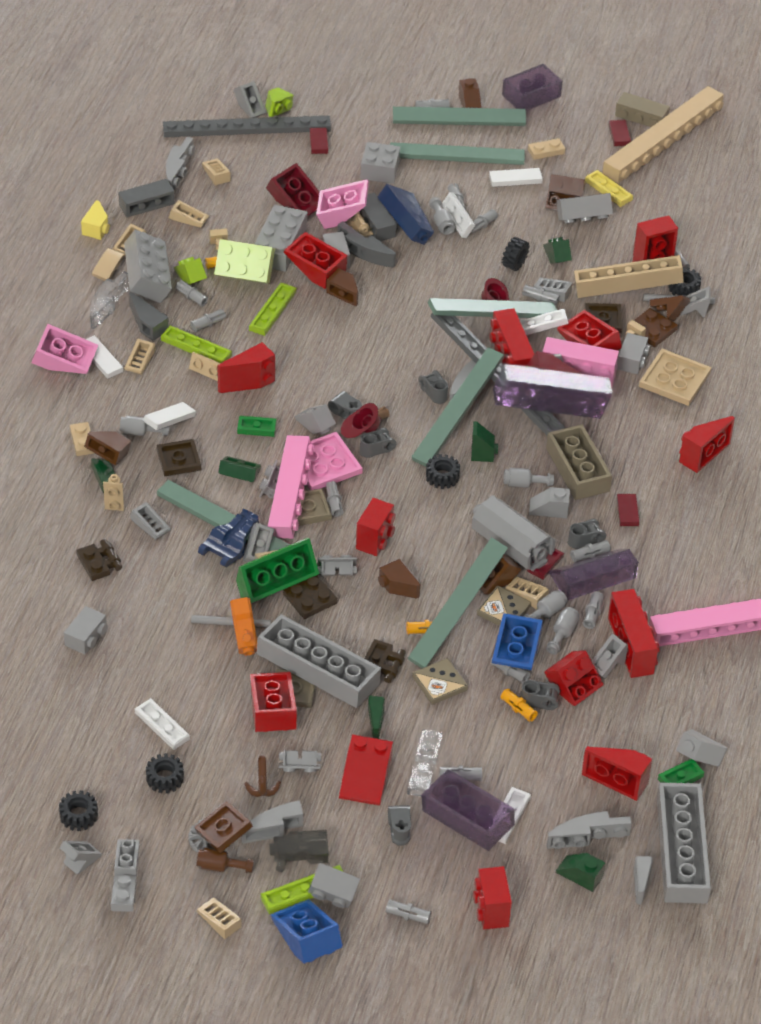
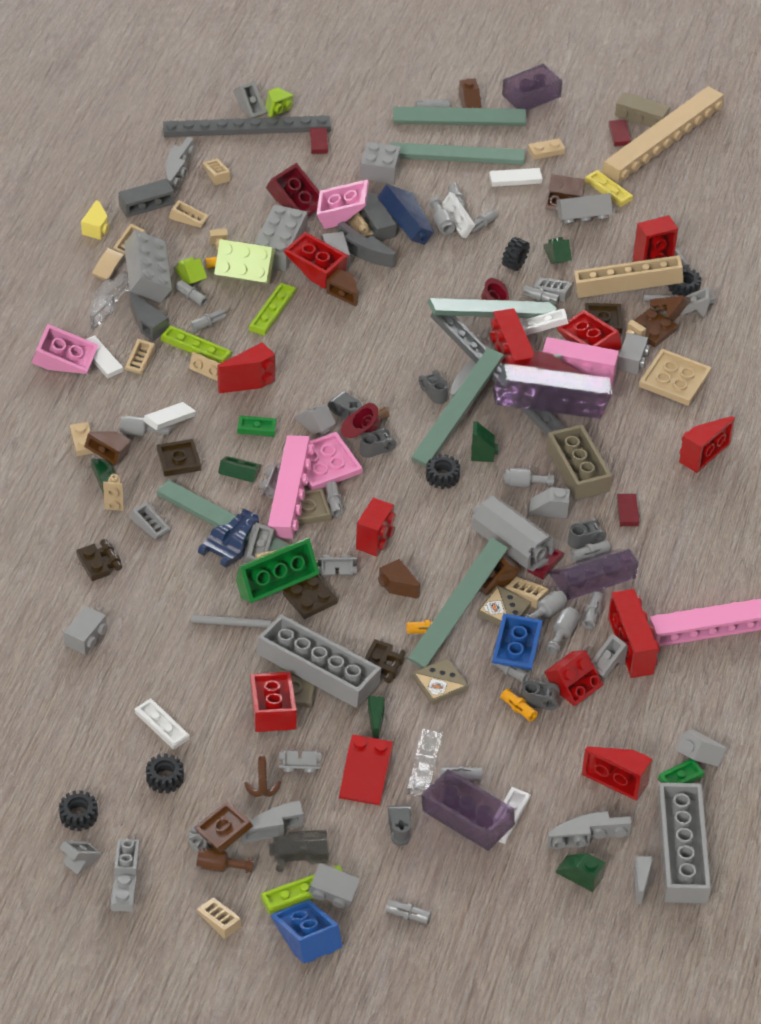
(244, 626): orange piece -> none
(492, 898): red brick -> none

